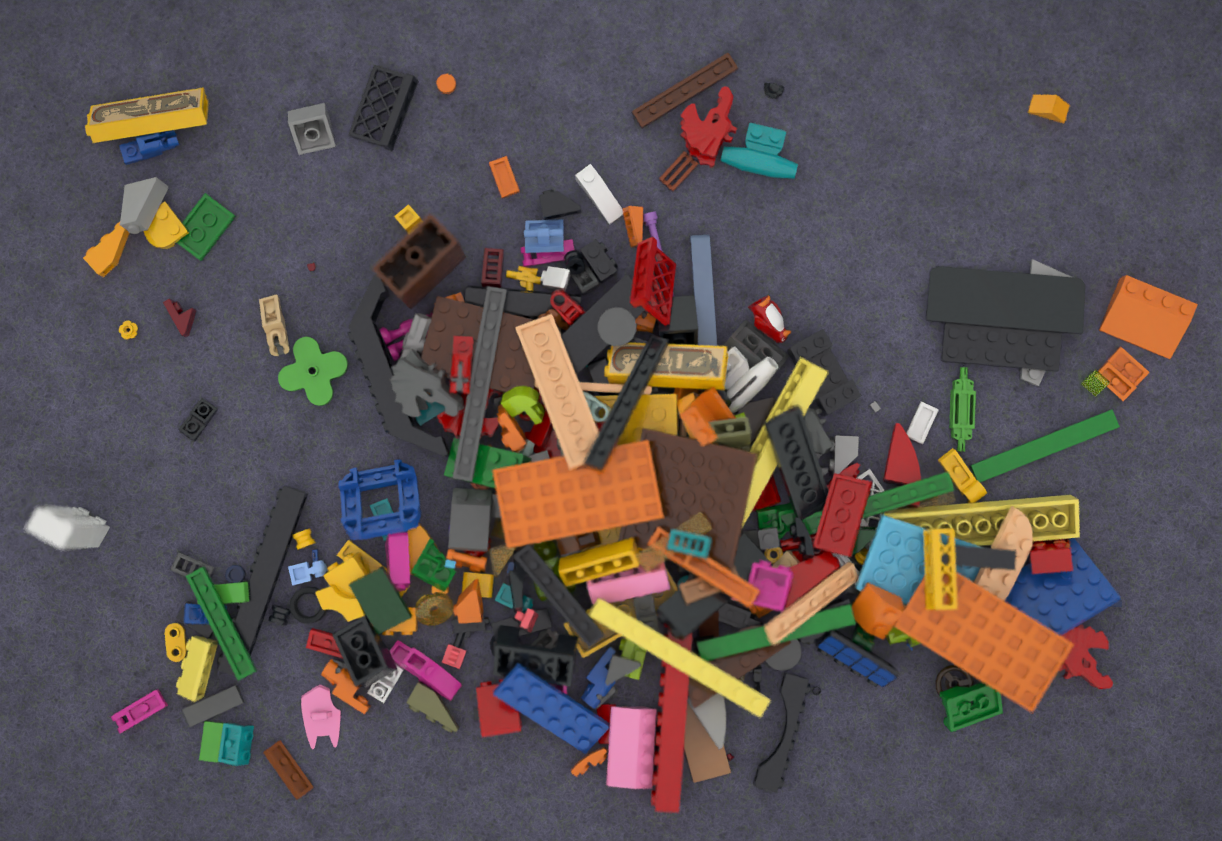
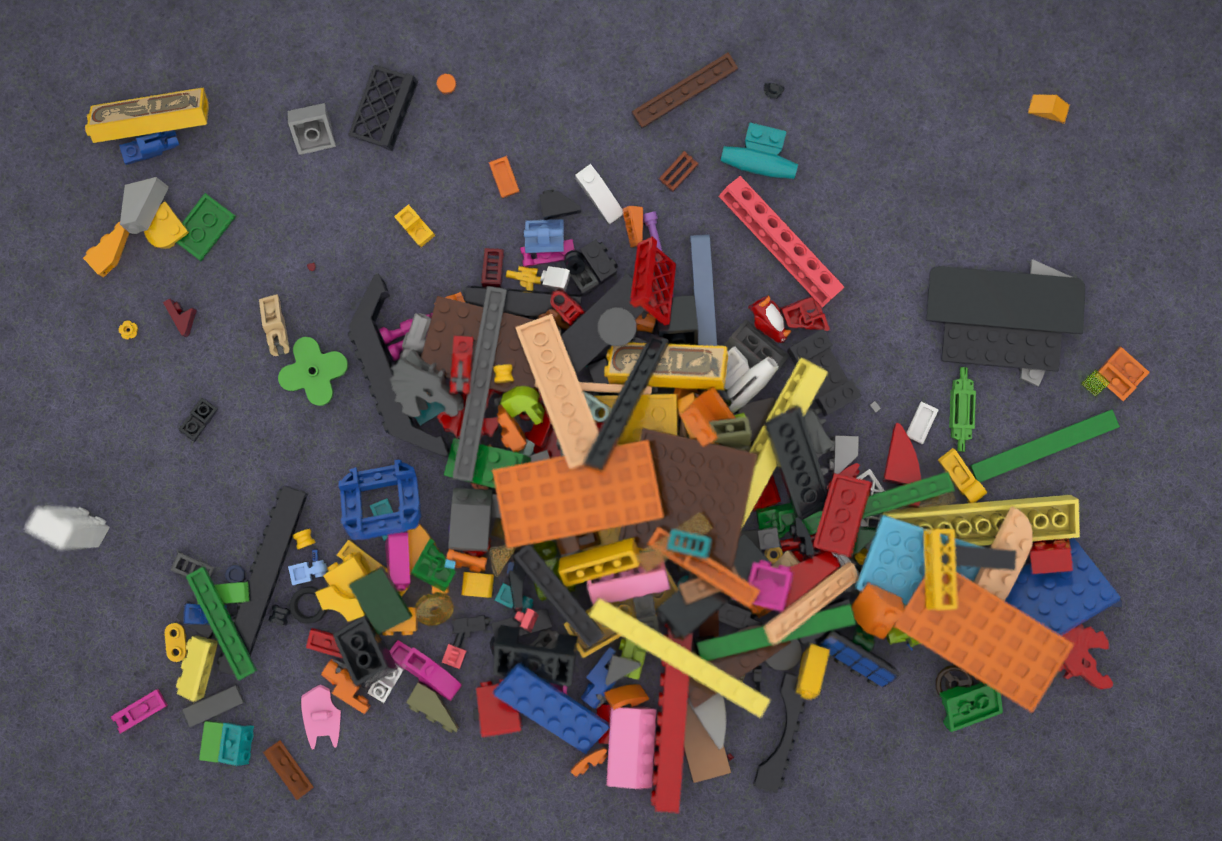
(420, 261): reddish brown brick -> none
(470, 604): orange slope -> none
(503, 373): none -> yellow wheel
(625, 695): none -> orange slope
(705, 137): red animal -> none
(781, 241): none -> coral brick
(798, 317): none -> red slope
(812, 671): none -> yellow slope
(1147, 316): orange slope -> none

